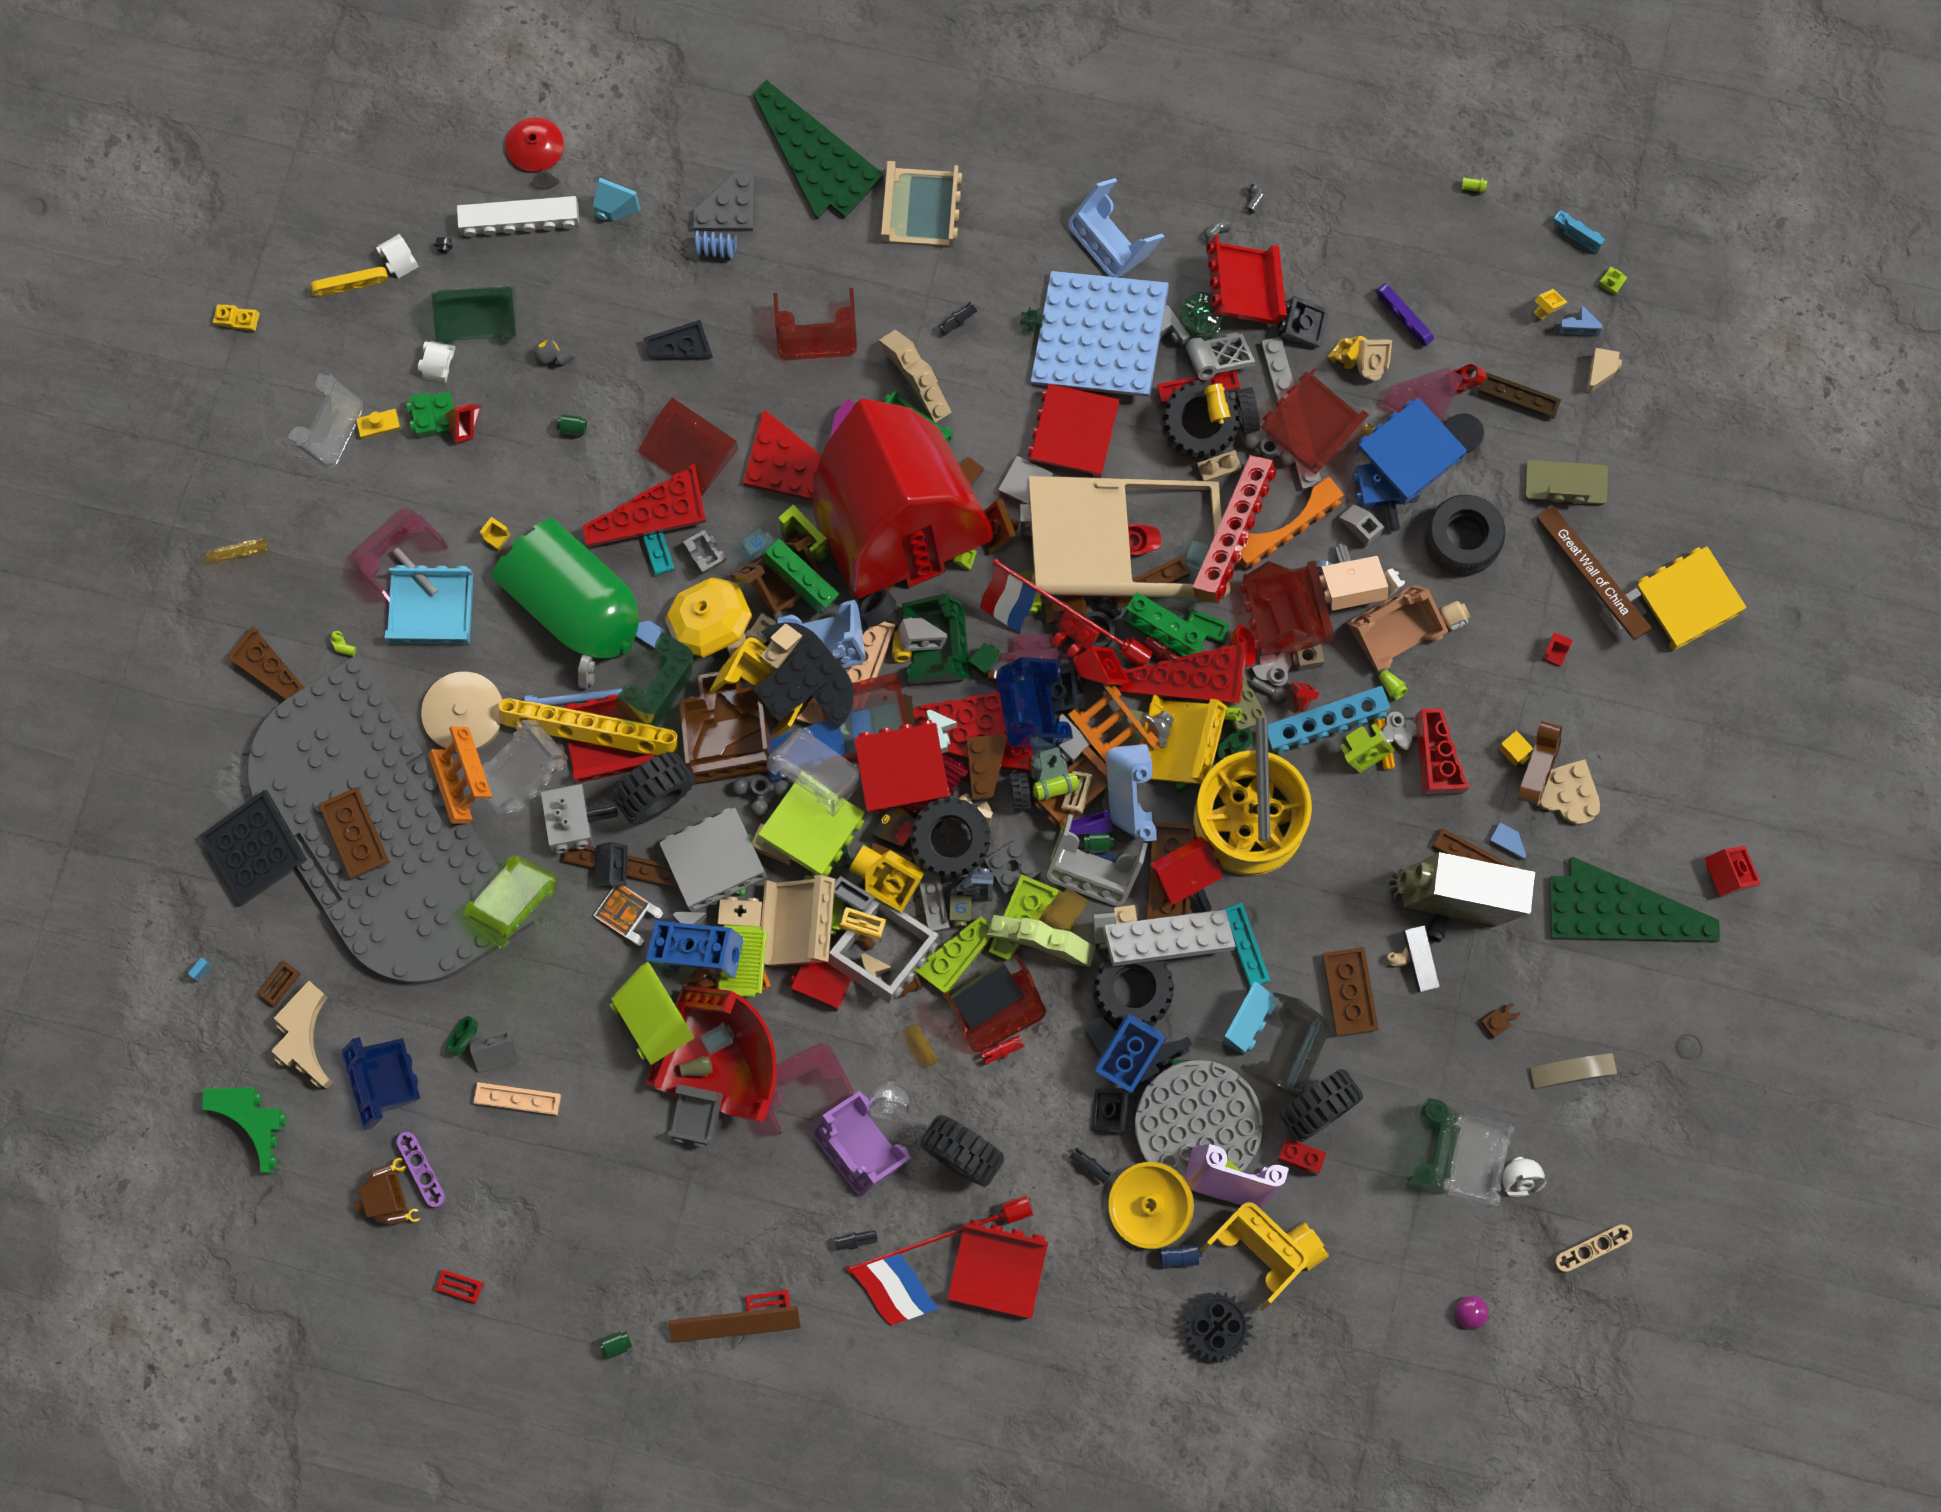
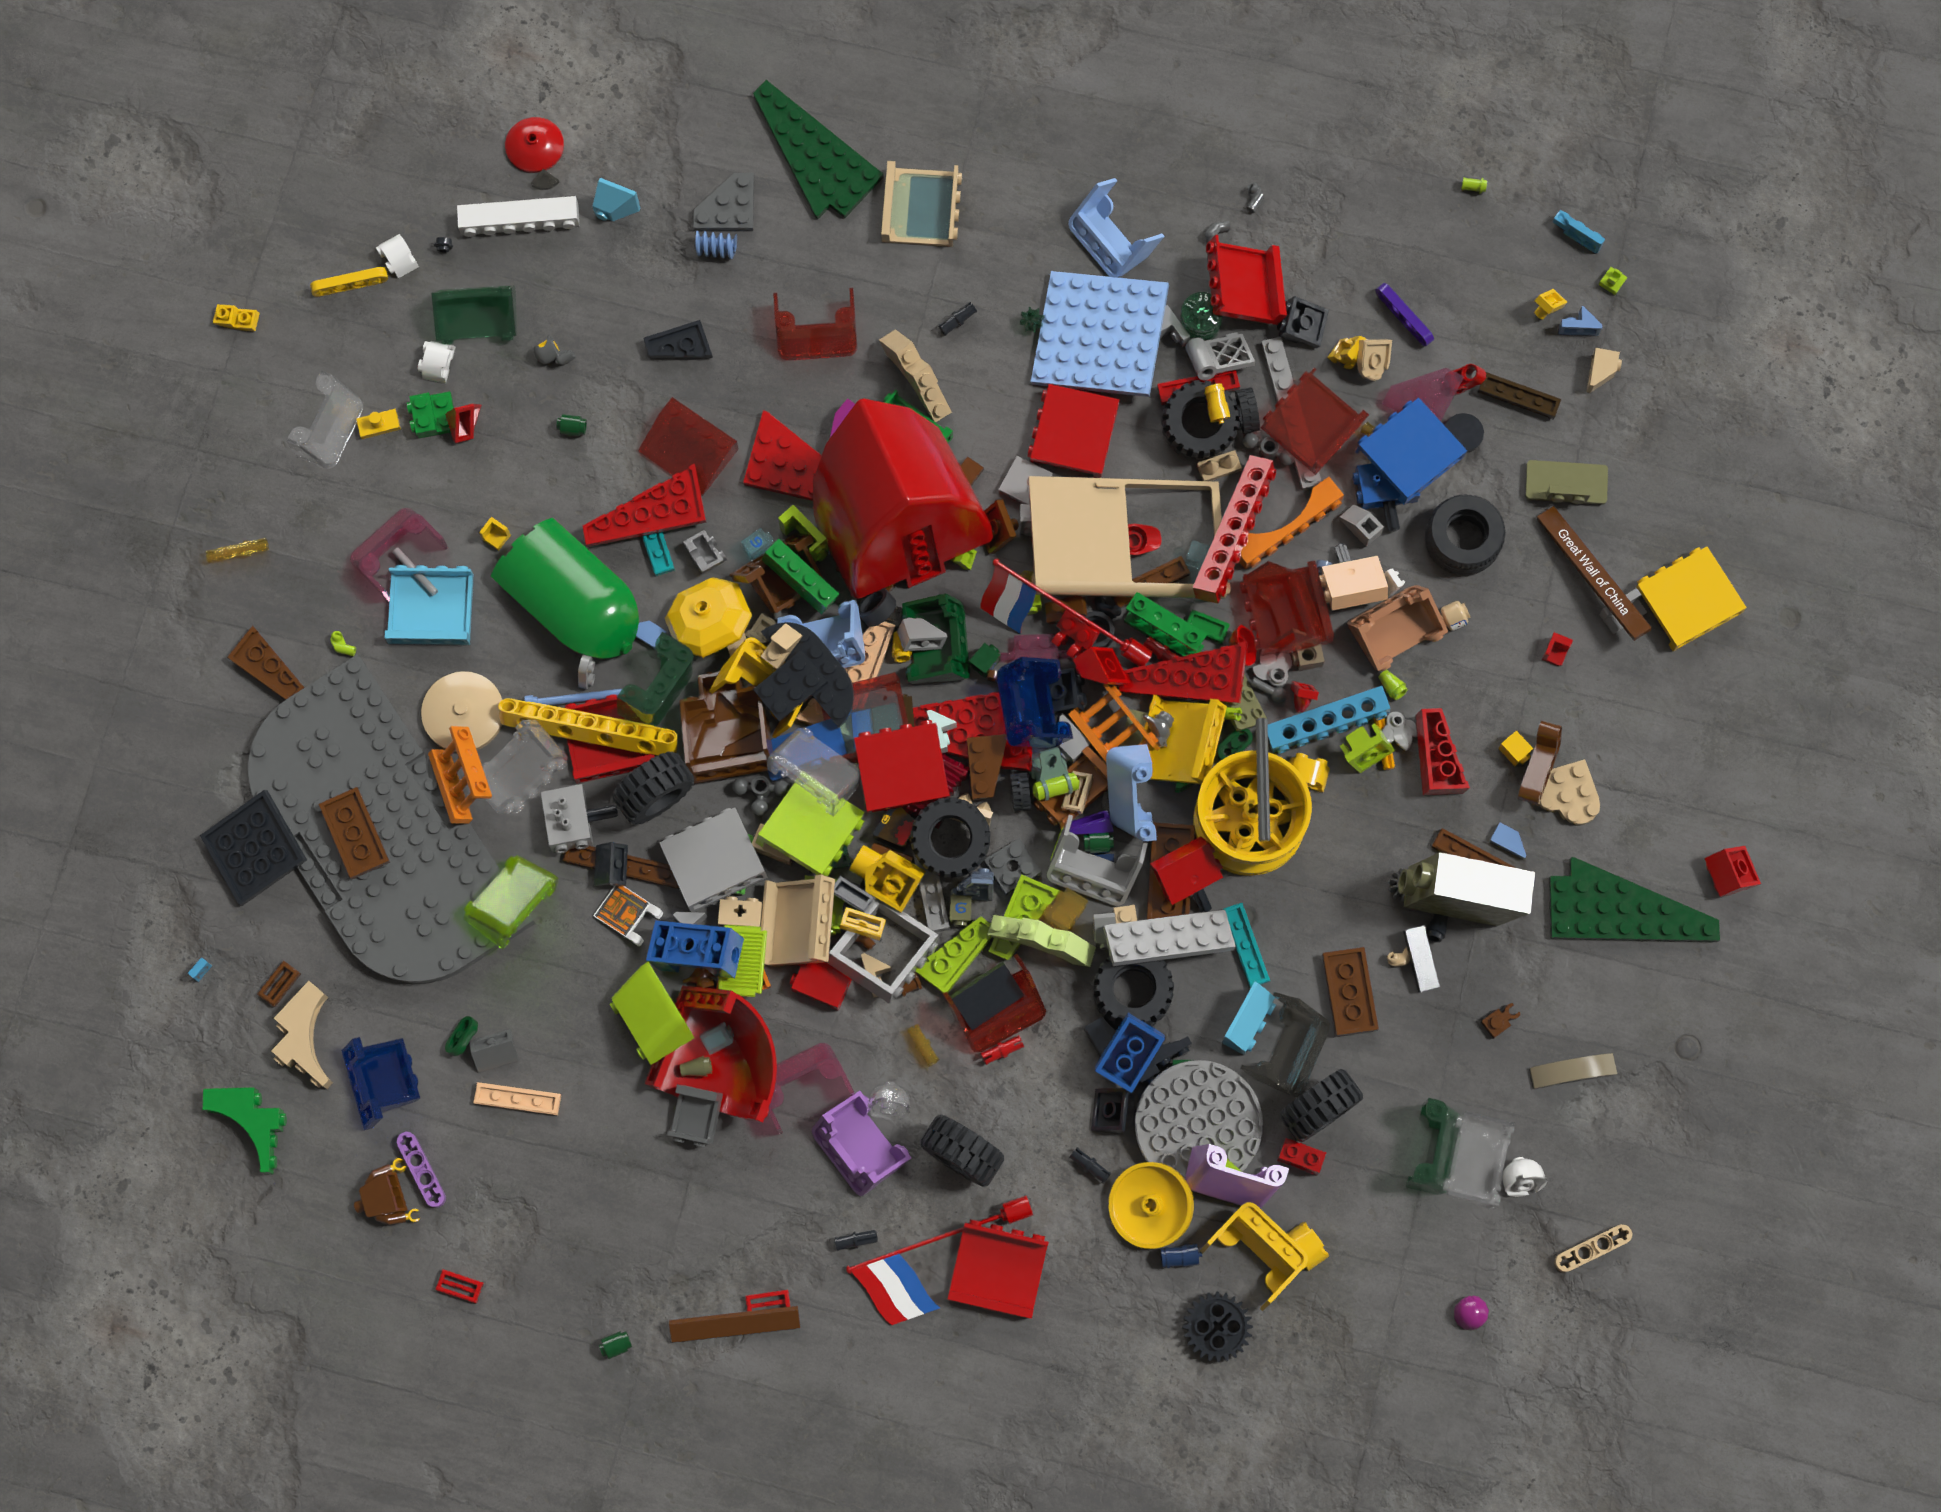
(1313, 771): none -> yellow cylinder

